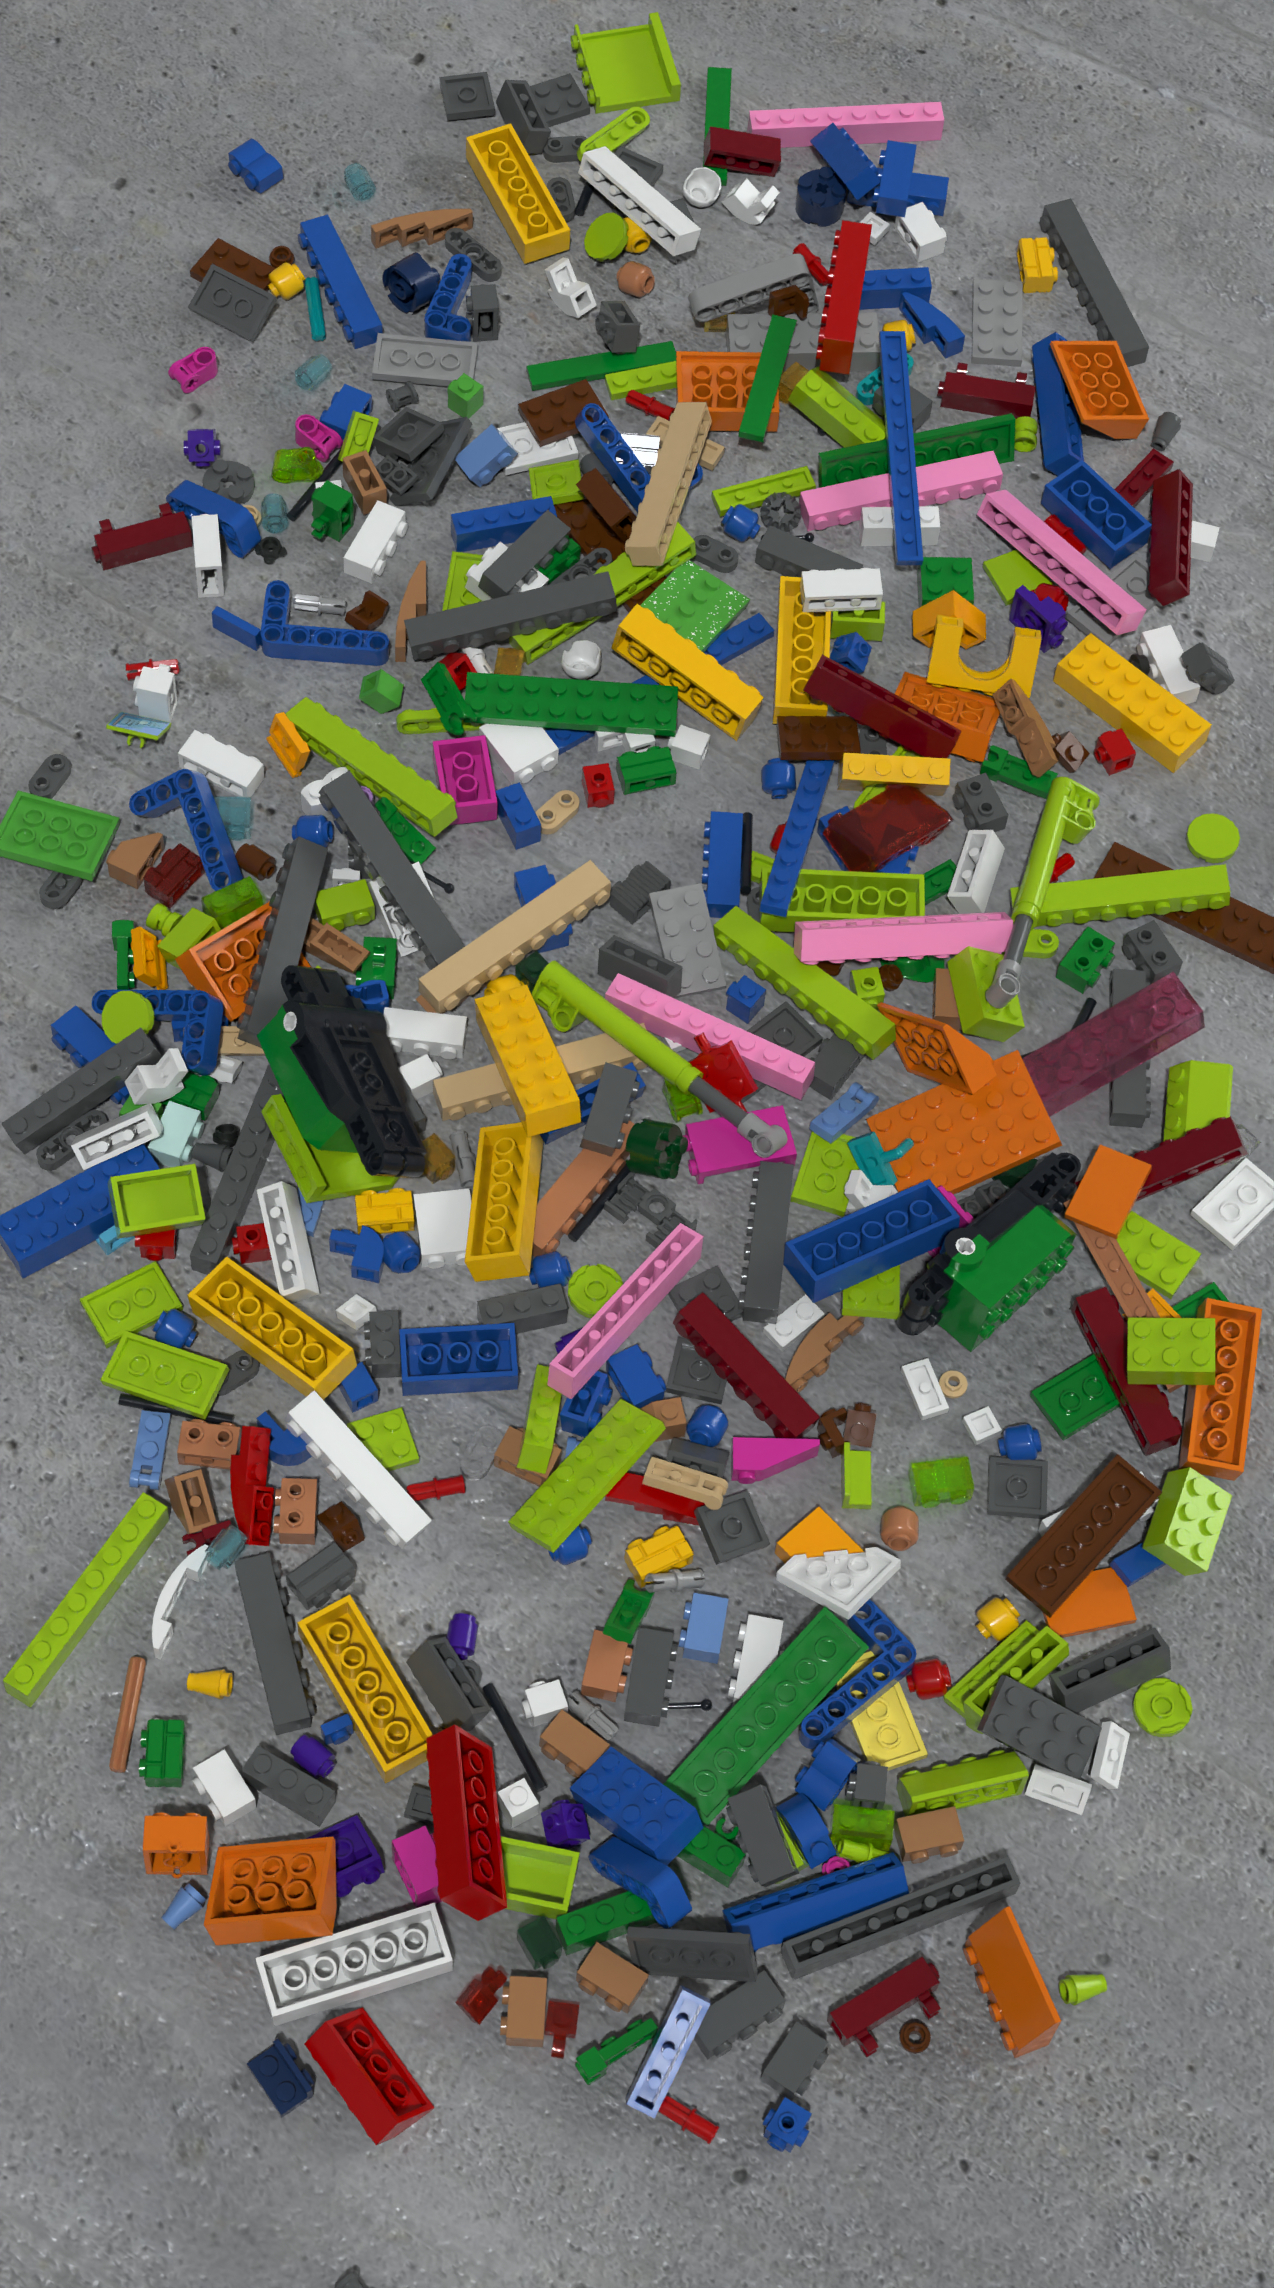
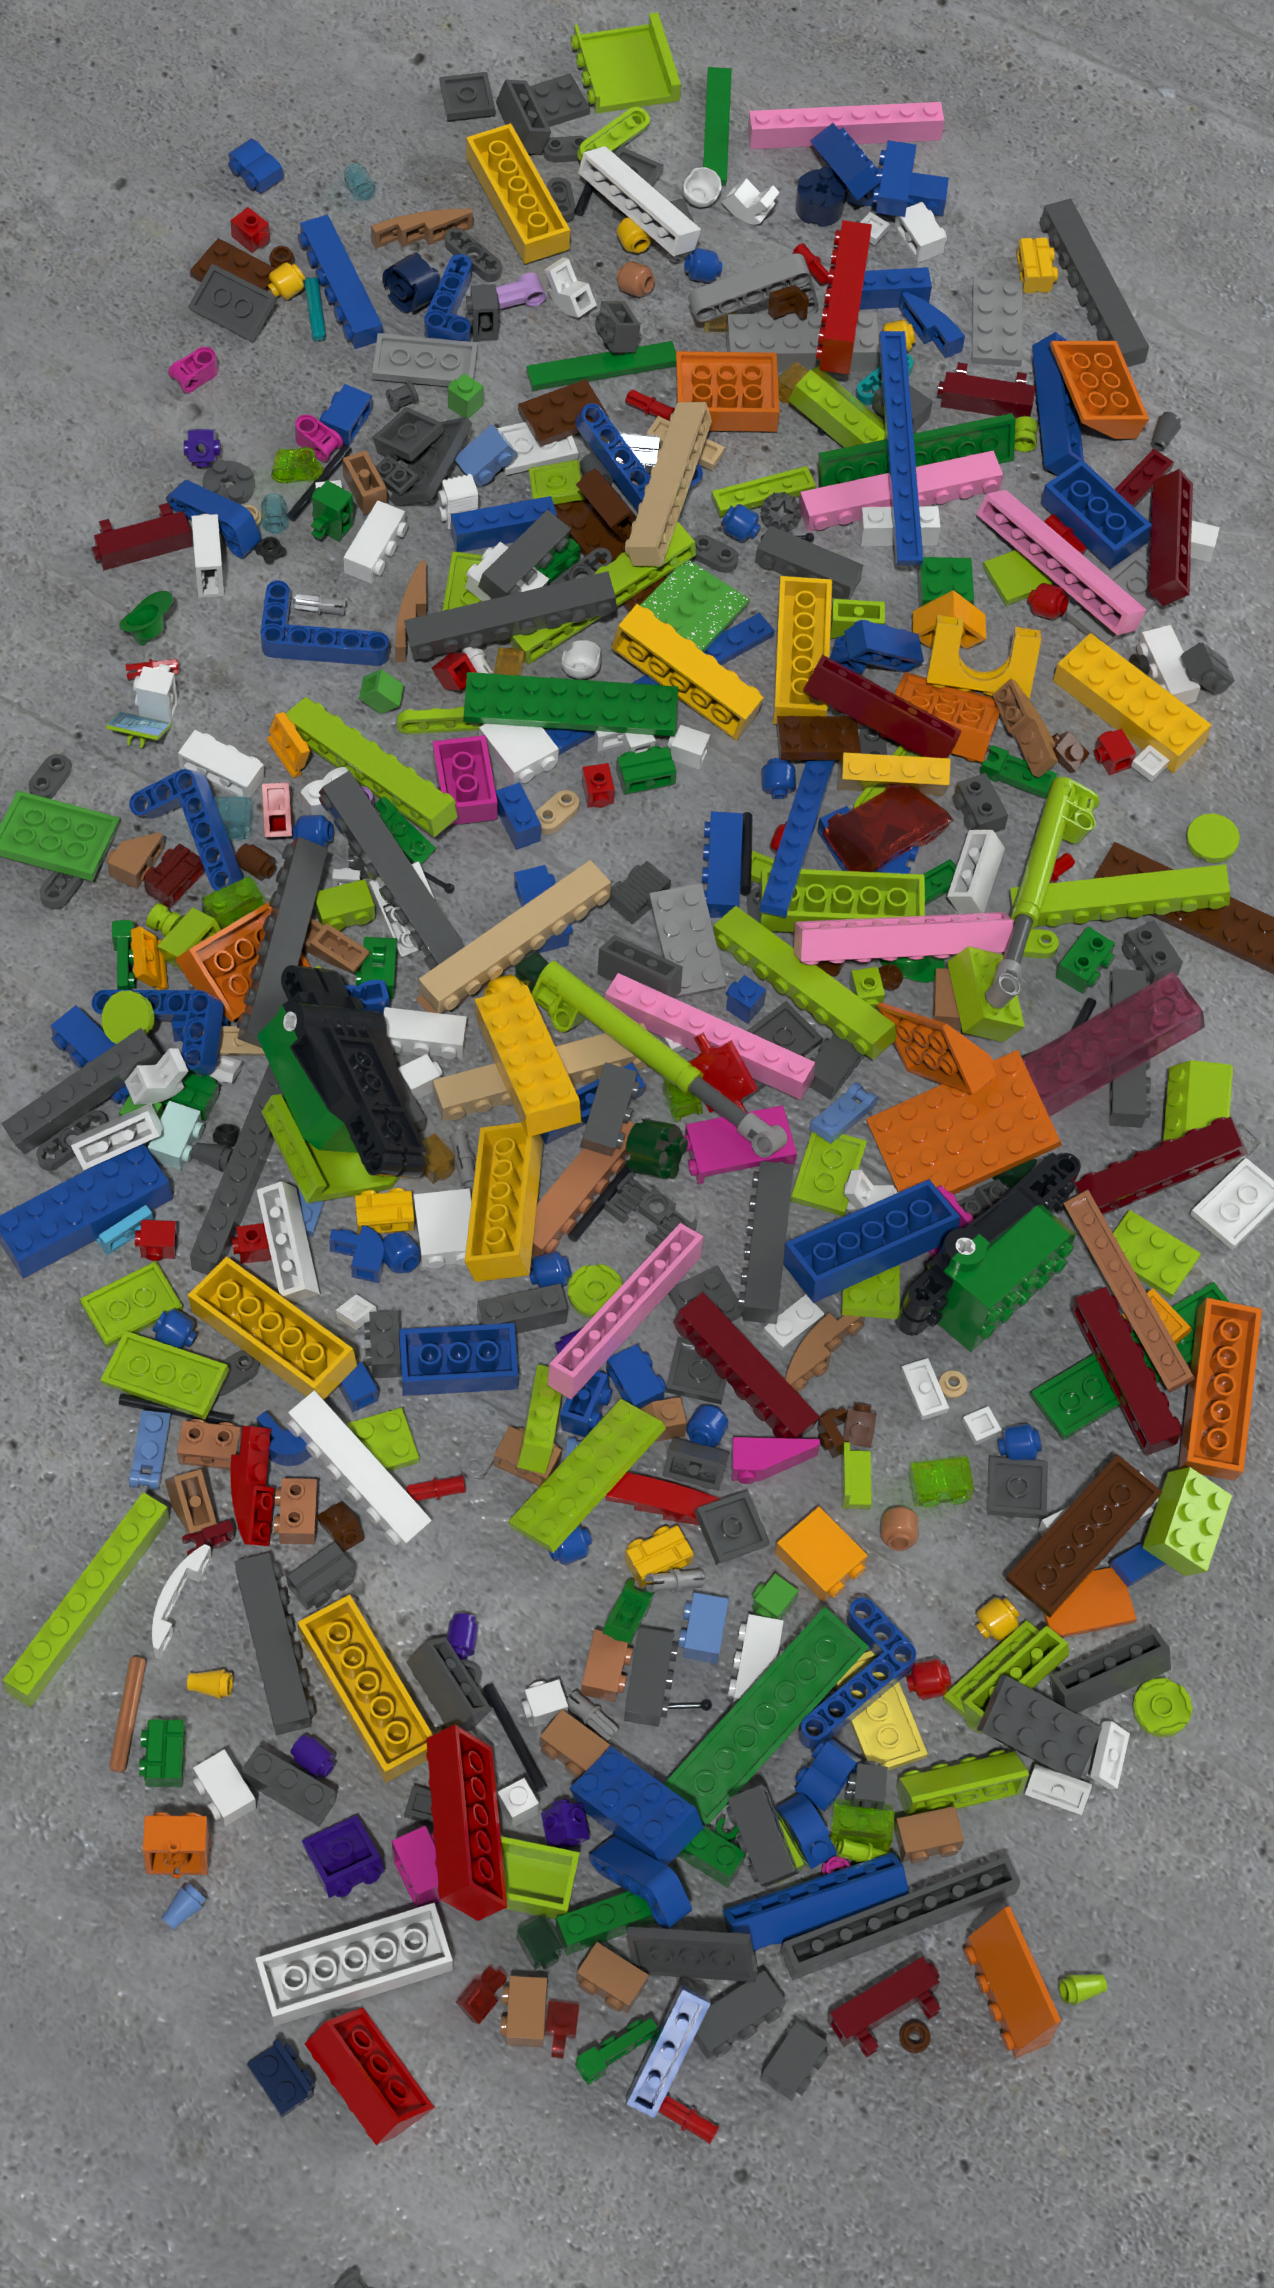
(147, 617): none -> green piece
(156, 1201): lime piece -> none
(226, 1547): clear light blue brick -> none
(236, 628): blue tile -> none
(250, 230): none -> red brick
(273, 1891): orange slope -> none
(276, 810): none -> brick
(312, 372): clear light blue brick -> none
(337, 1730): blue plate -> none
(358, 434): lime plate -> none
(369, 613): reddish brown bracket -> none
(447, 699): green plate -> none
(456, 497): none -> white brick
(526, 290): none -> lavender piece
(606, 237): lime tile -> none
(642, 380): lime plate -> none
(686, 1482): tan plate -> none
(702, 265): none -> blue head
(742, 151): dark red brick -> none
(767, 378): green tile -> none
(774, 1598): none -> bright green brick
(790, 2116): blue brick -> none
(839, 1579): white plate -> none
(841, 590): white brick -> none
(874, 1161): teal plate -> none
(883, 646): none -> blue brick
(1042, 615): dark purple plate -> none
(1108, 1191): orange tile -> none
(1150, 763): none -> white plate
(1171, 1351): lime piece -> none

